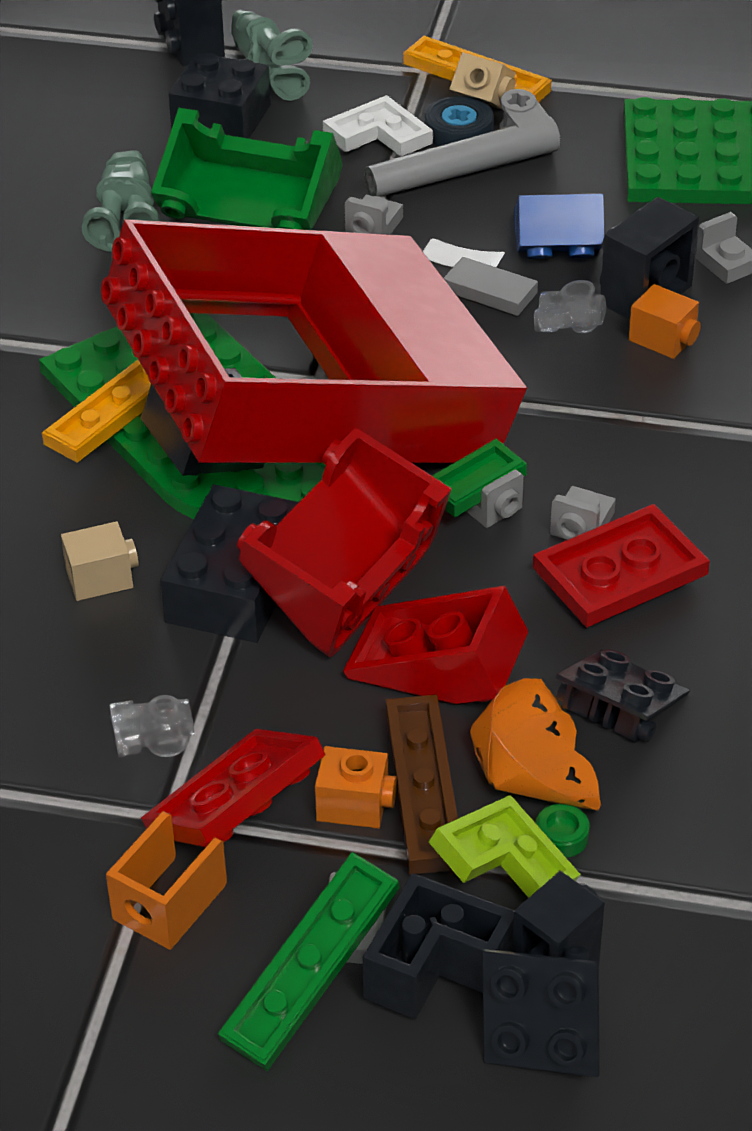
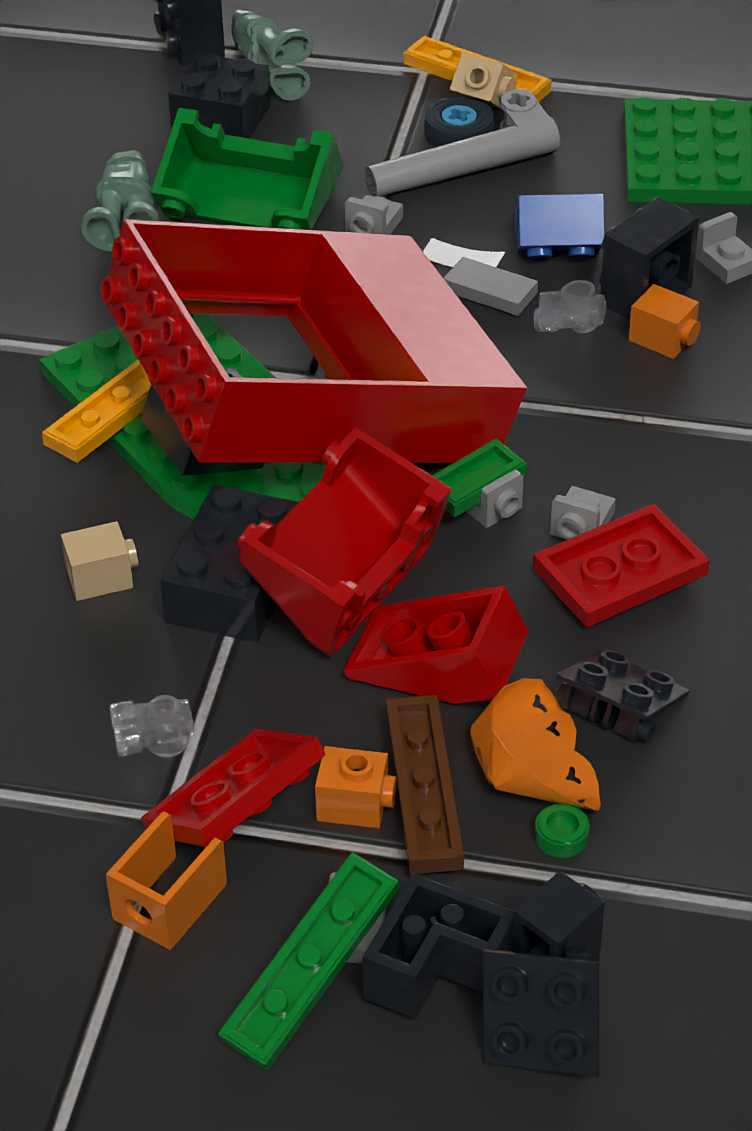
(383, 121): white plate -> none
(503, 837): lime plate -> none

